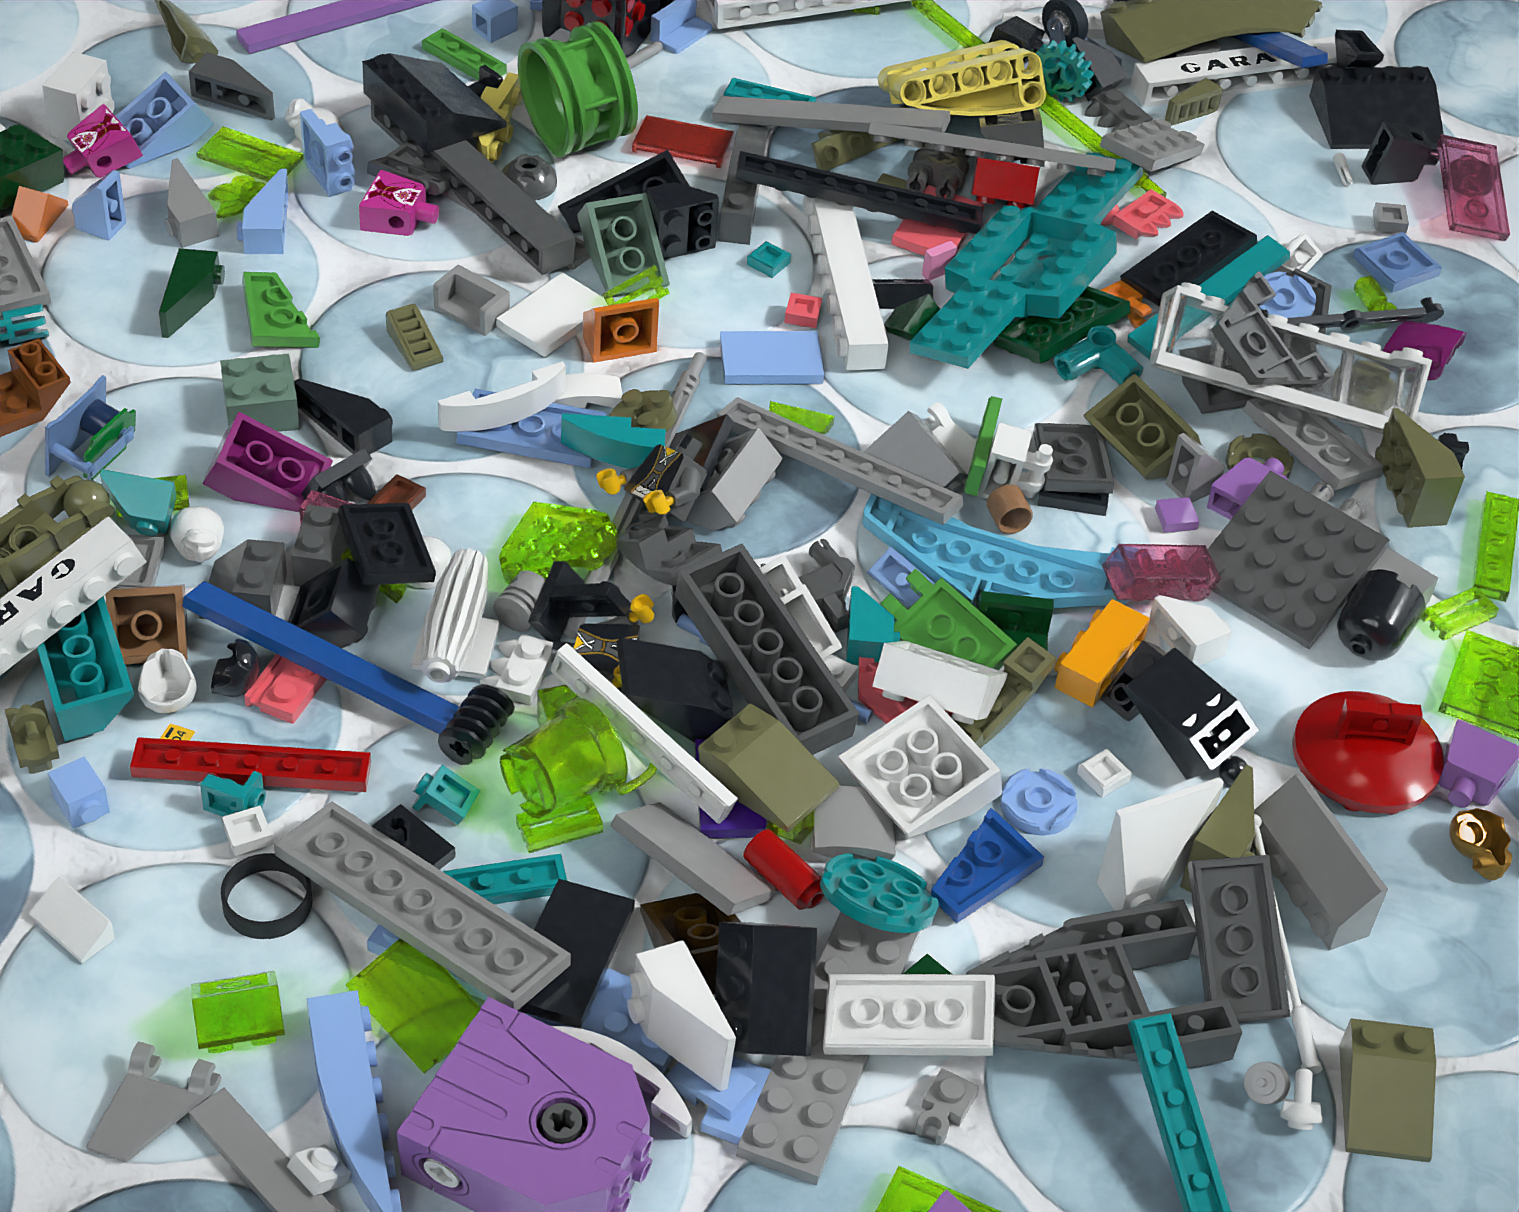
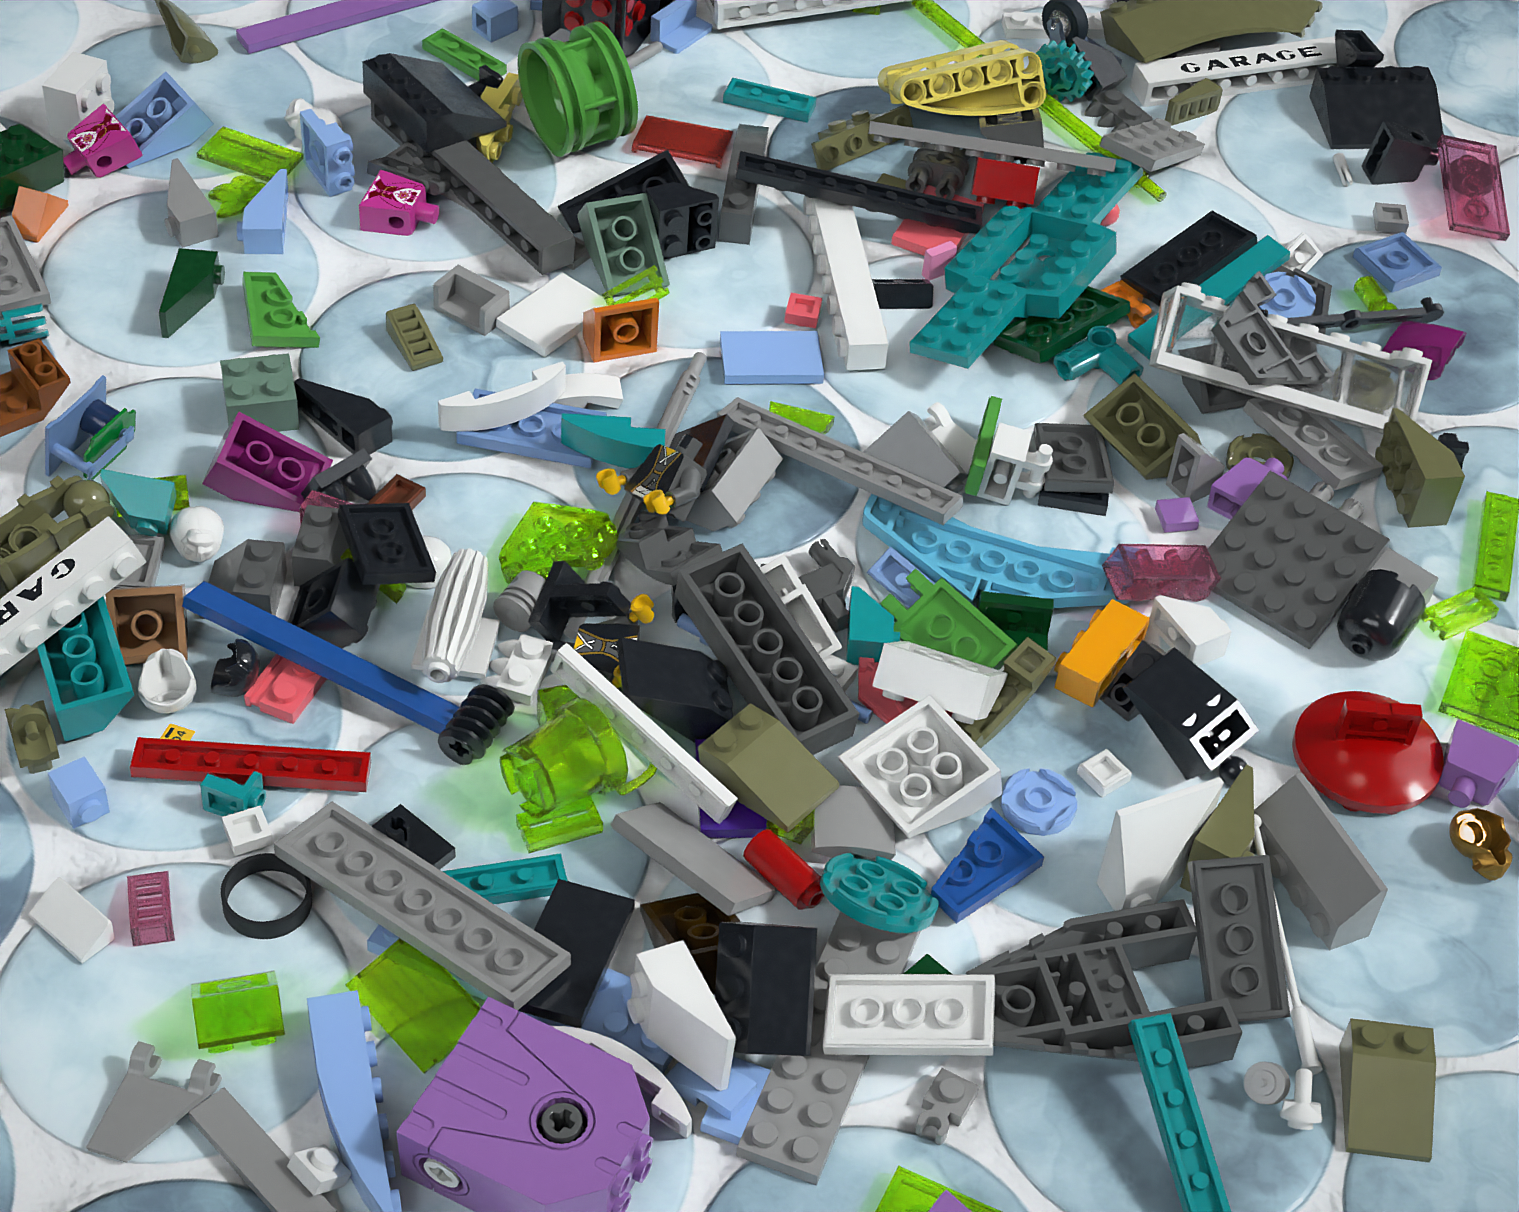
(101, 207): light blue slope -> none
(150, 930): none -> clear pink slope
(230, 85): dark grey slope -> none
(446, 794): teal bracket -> none
(535, 182): dark grey piece -> none
(647, 409): olive plate -> none
(769, 259): teal tile -> none
(824, 115): light grey tile -> none
(911, 317): dark green slope -> none
(1009, 509): medium nougat piece -> none
(1019, 33): black brick -> none
(1146, 215): coral plate -> none
(1286, 48): blue tile -> none

